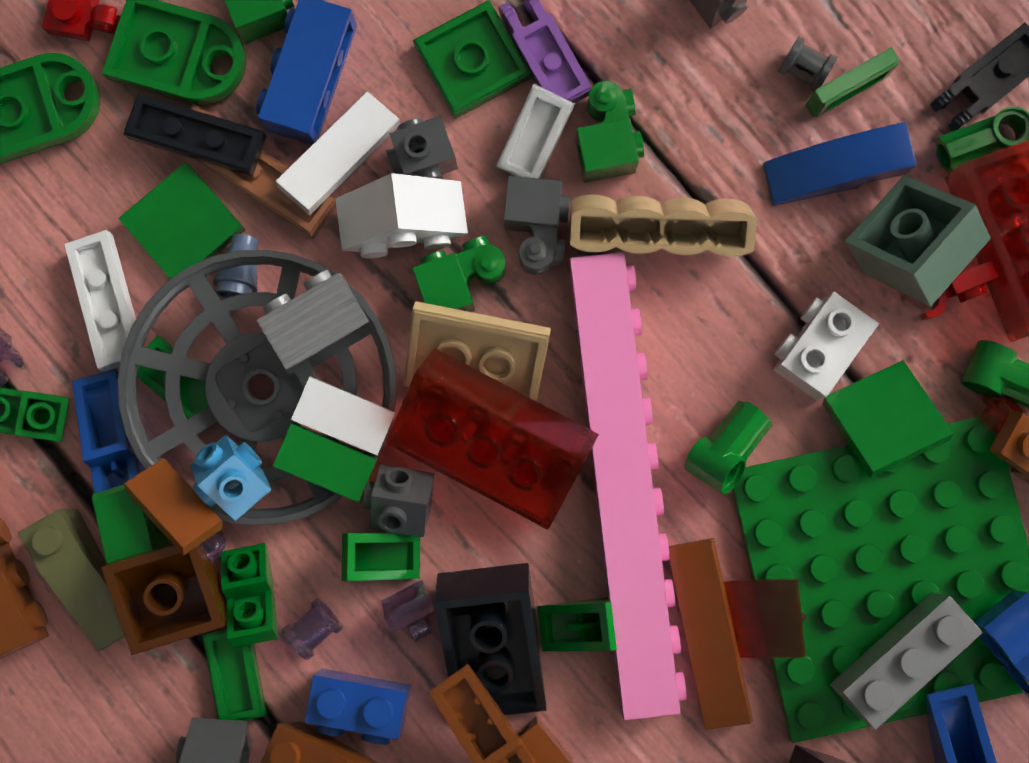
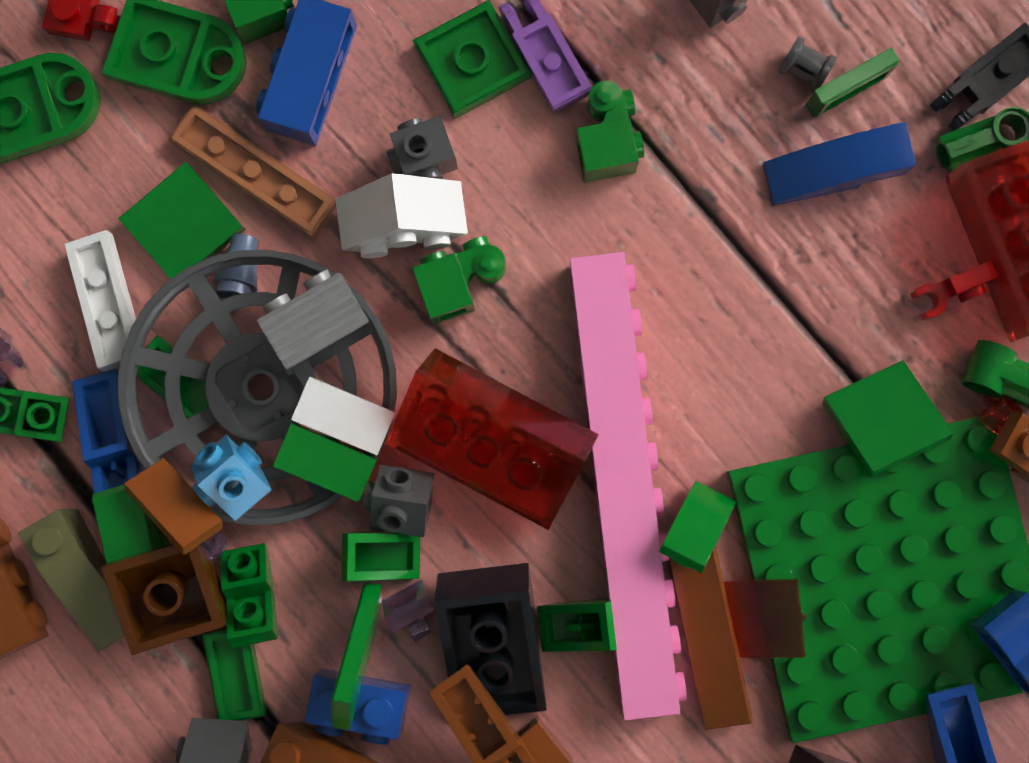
(195, 134): black tile -> none
(312, 629): clear purple bush -> none
(337, 153): white tile -> none
(356, 656): none -> green tile
(493, 345): tan tile -> none
(535, 133): white tile -> none
(536, 208): dark grey brick -> none
(675, 225): tan brick -> none
(697, 527): none -> green slope
(723, 456): green piece -> none
(824, 346): white brick -> none
(905, 659): light grey brick -> none
(918, 239): sand green brick -> none

